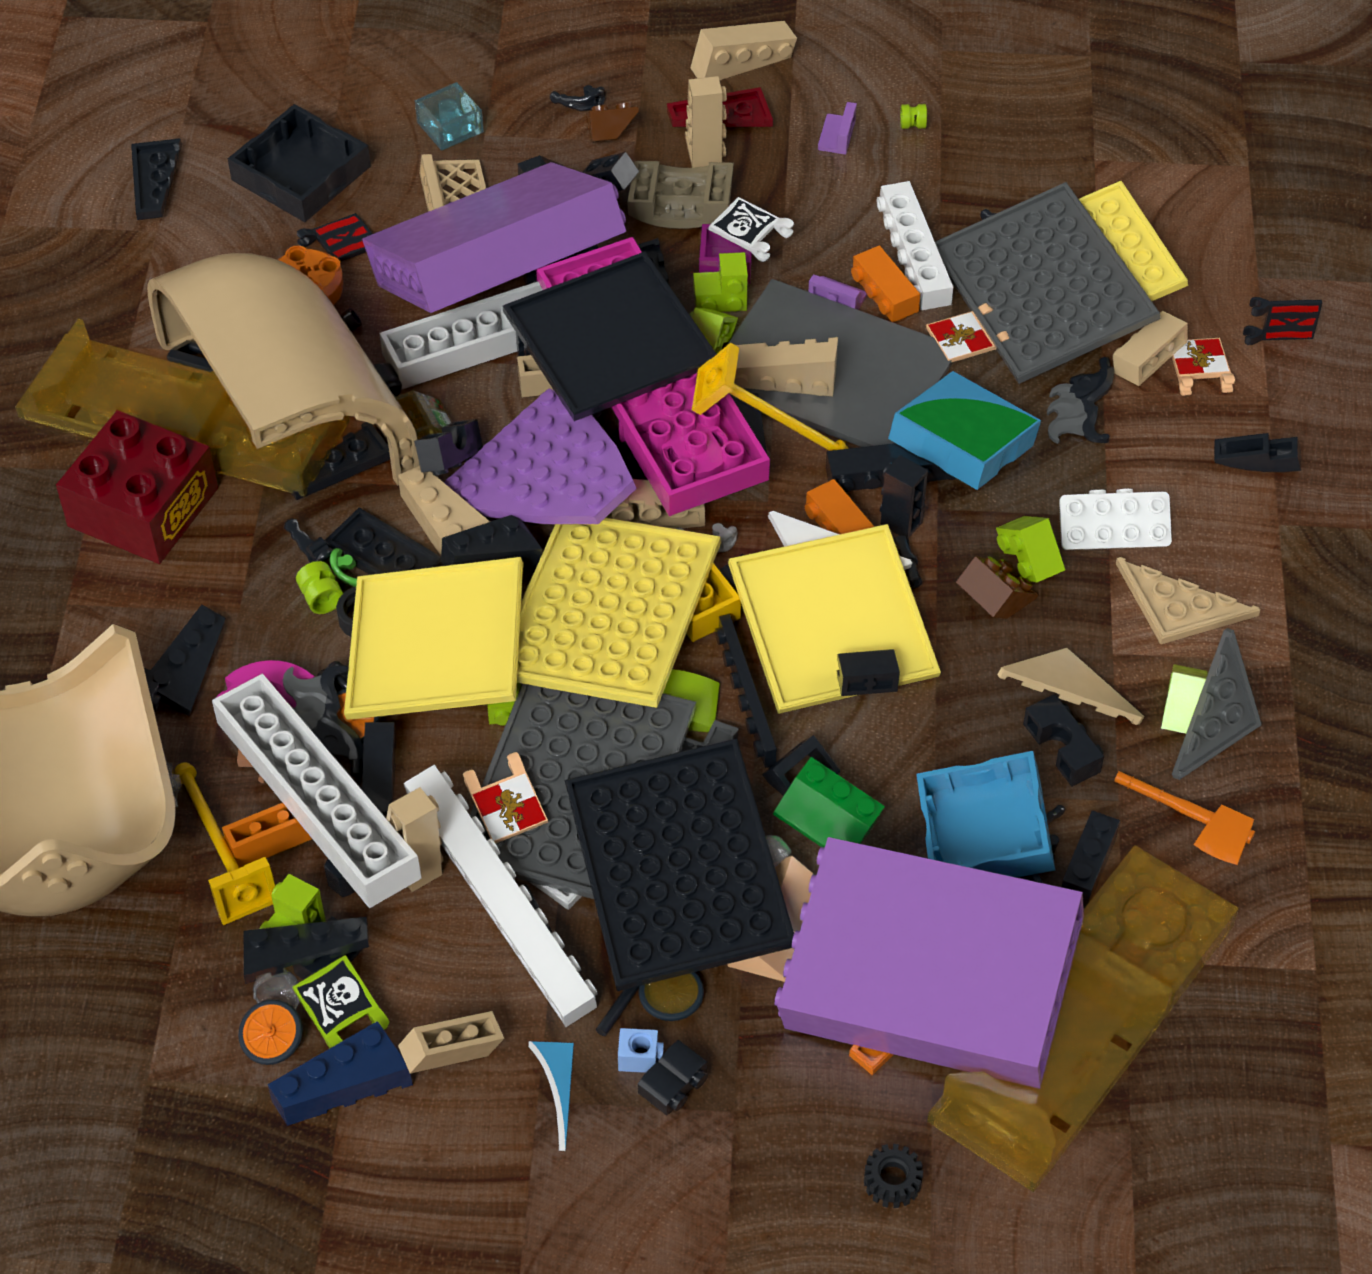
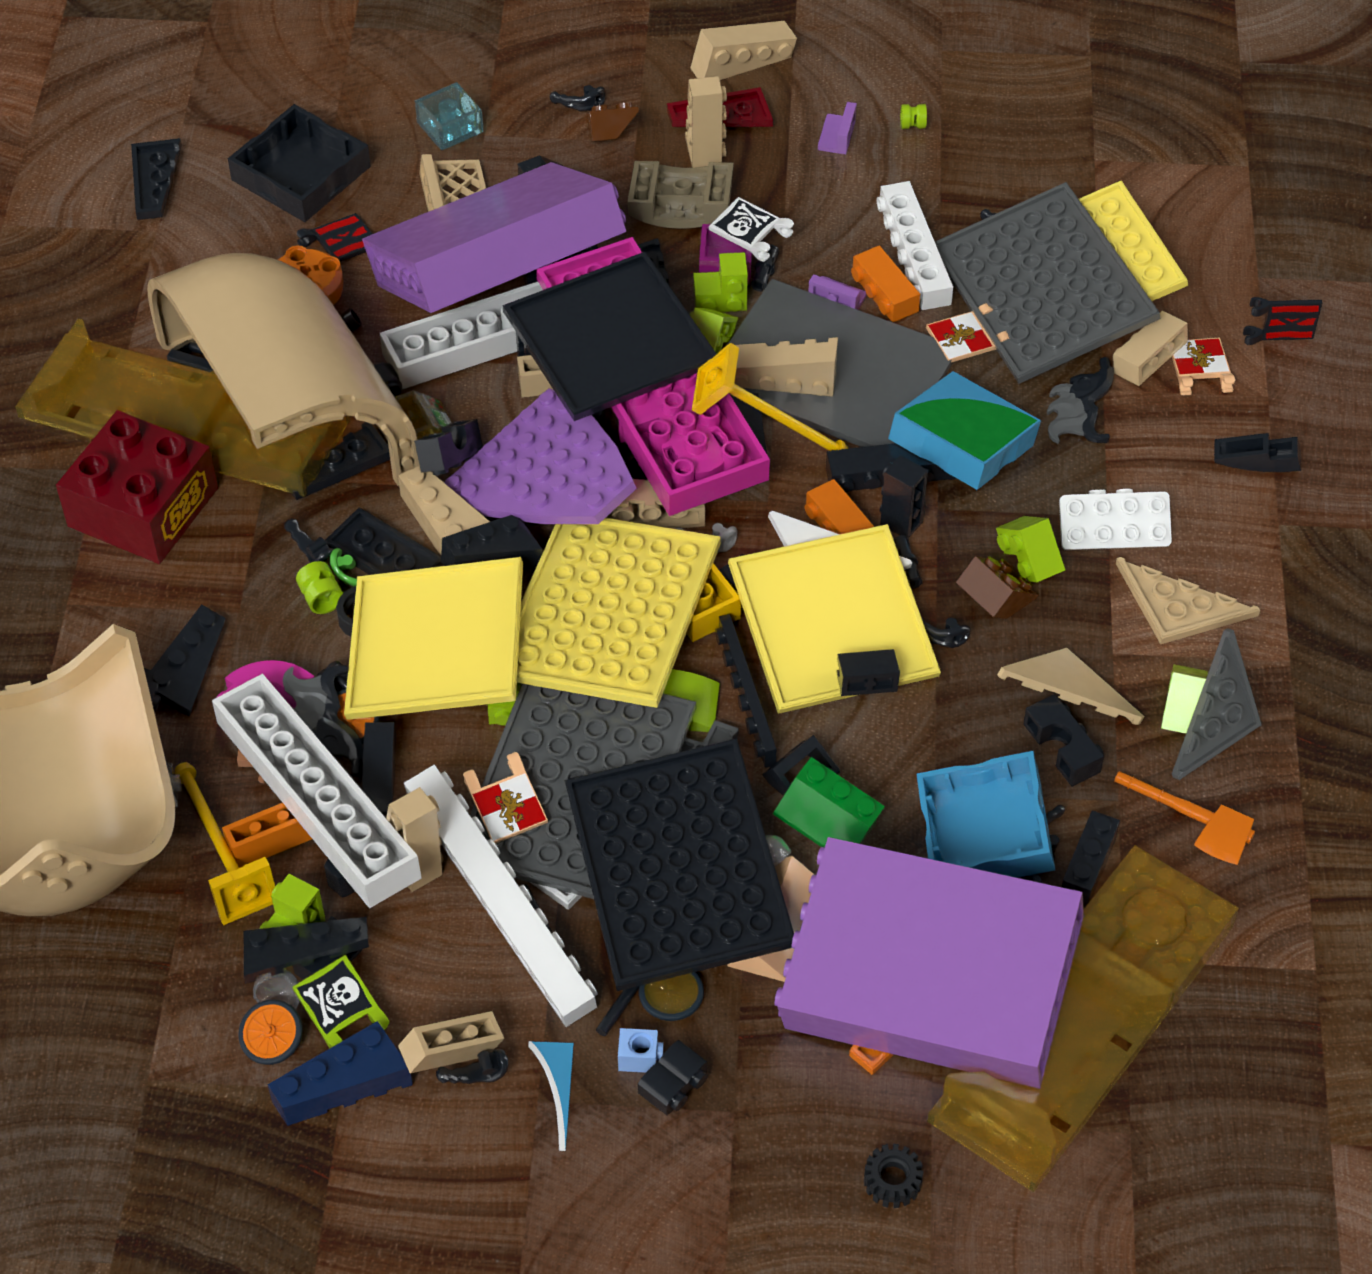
(489, 1069): none -> black piece
(614, 168): black brick -> none
(764, 270): none -> black pin
(952, 636): none -> black piece

